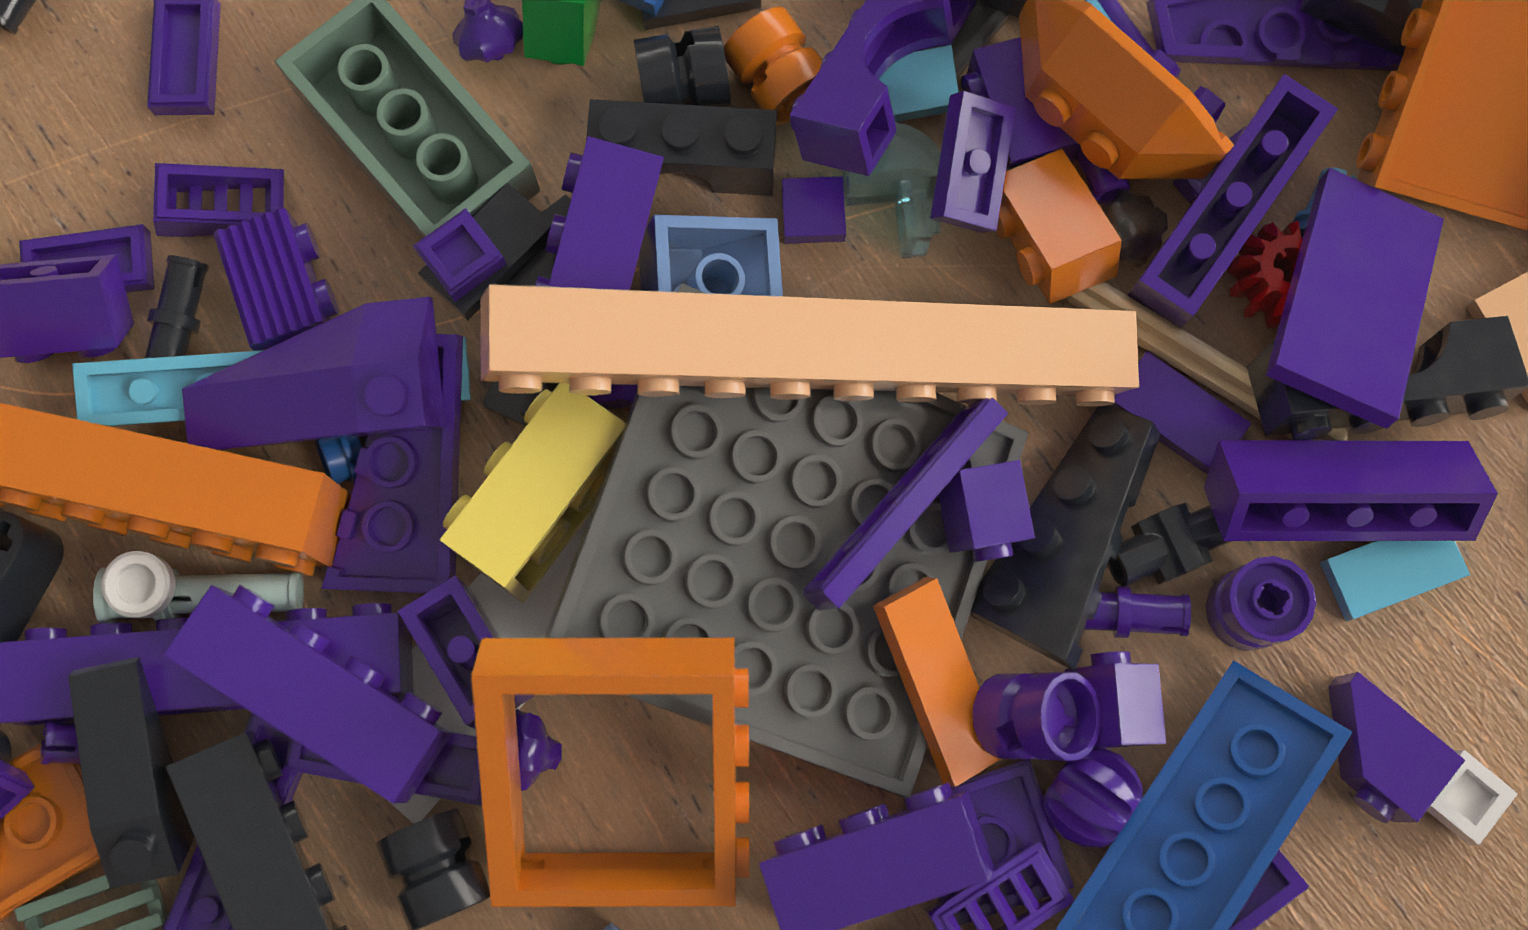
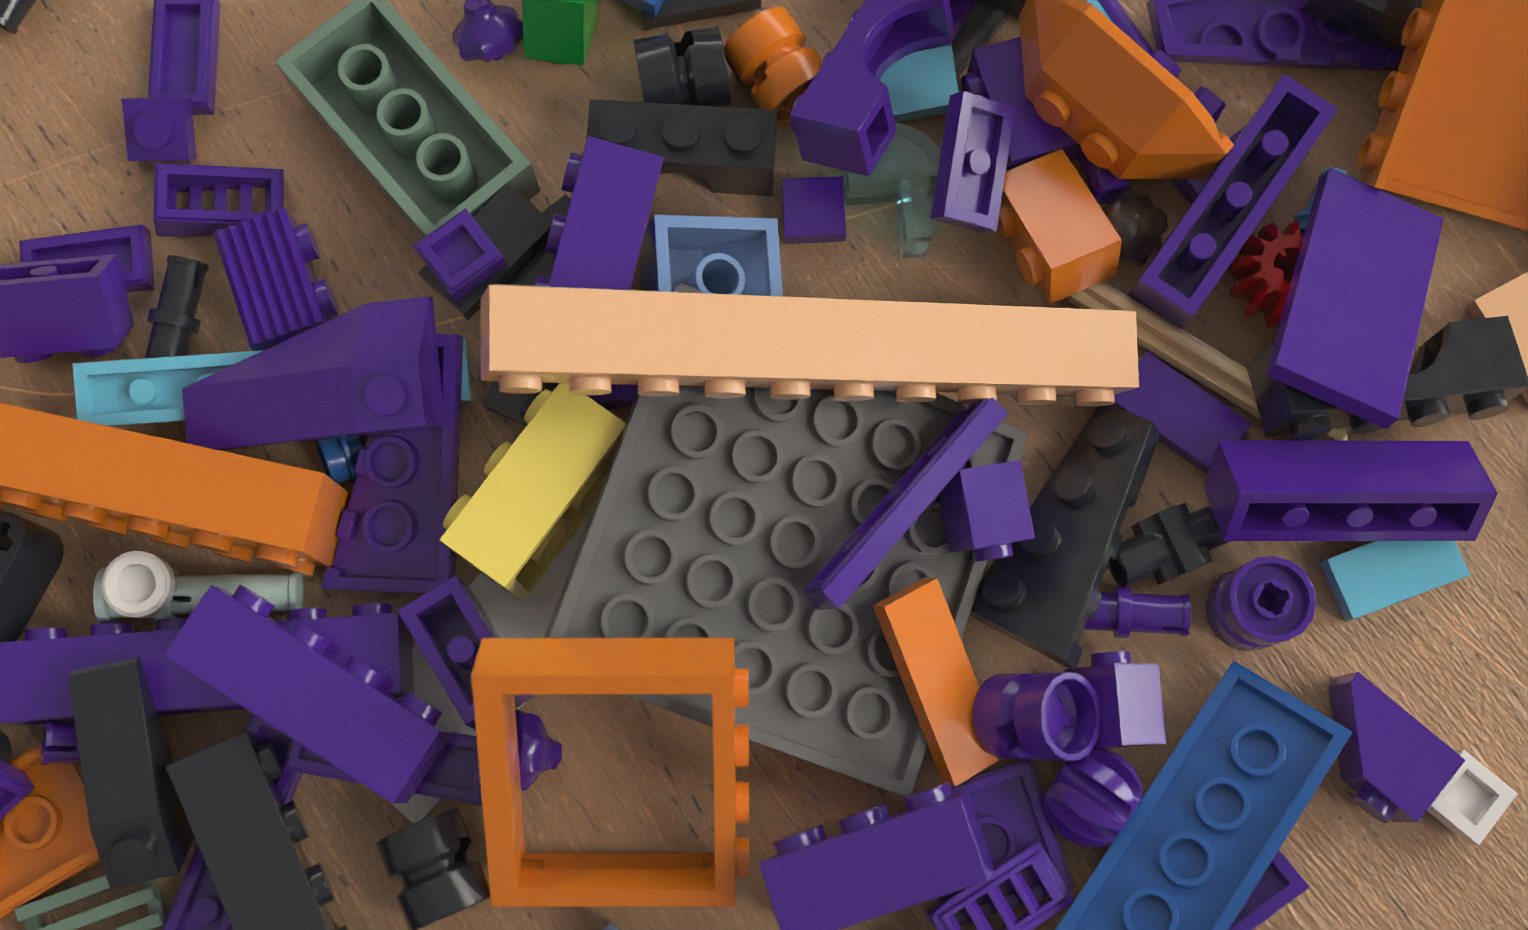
(159, 129): none -> dark purple plate

